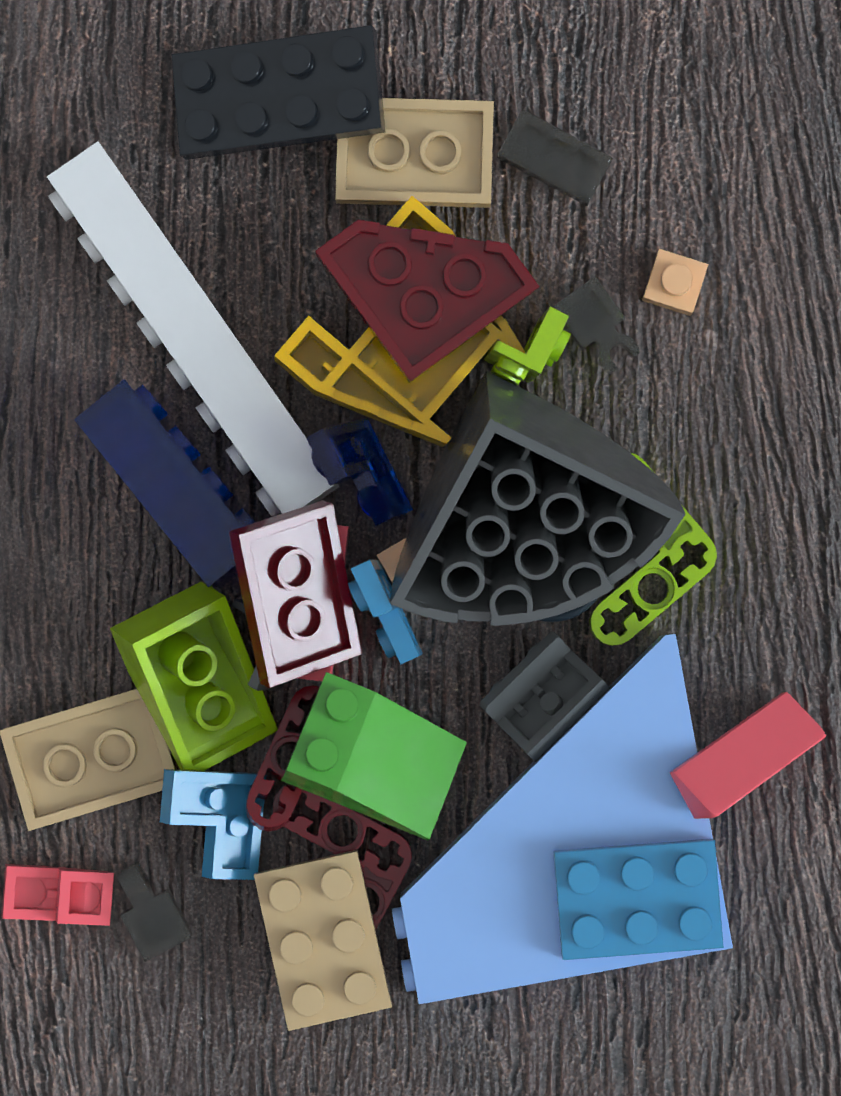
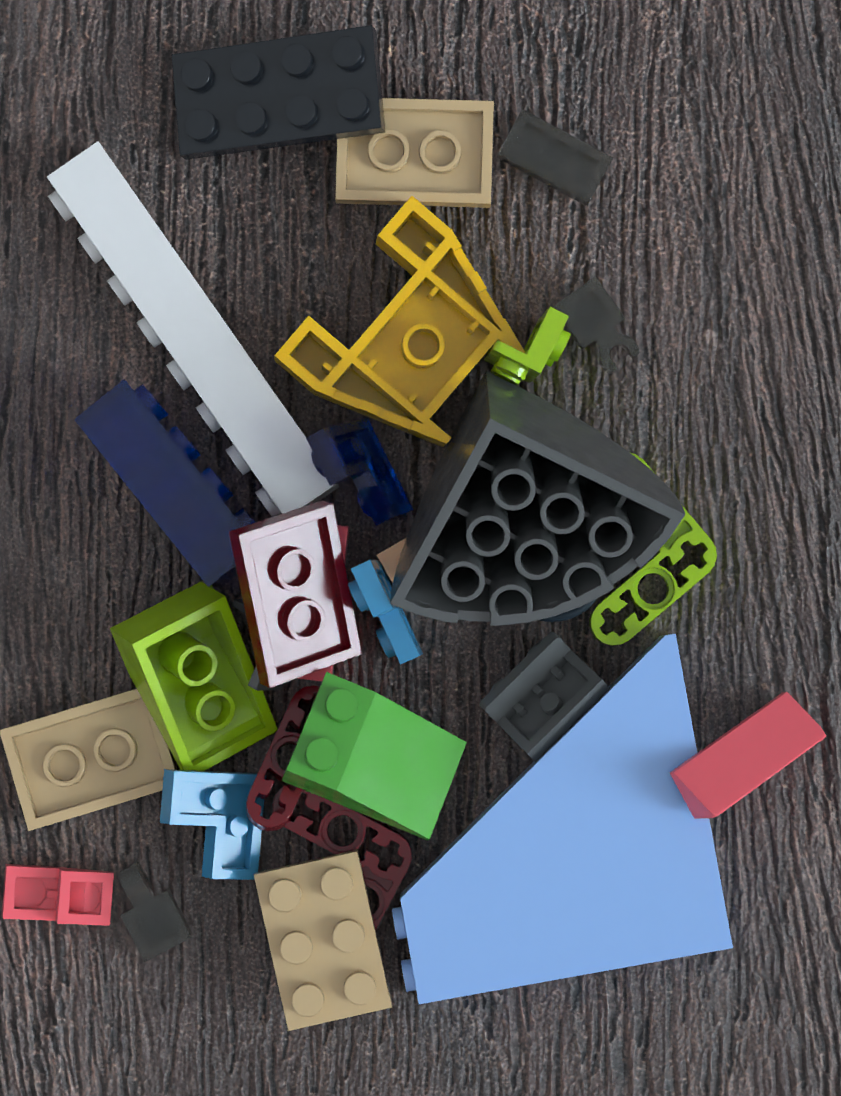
(424, 287): dark red plate -> none
(638, 899): dark azure plate -> none
(675, 282): light nougat plate -> none

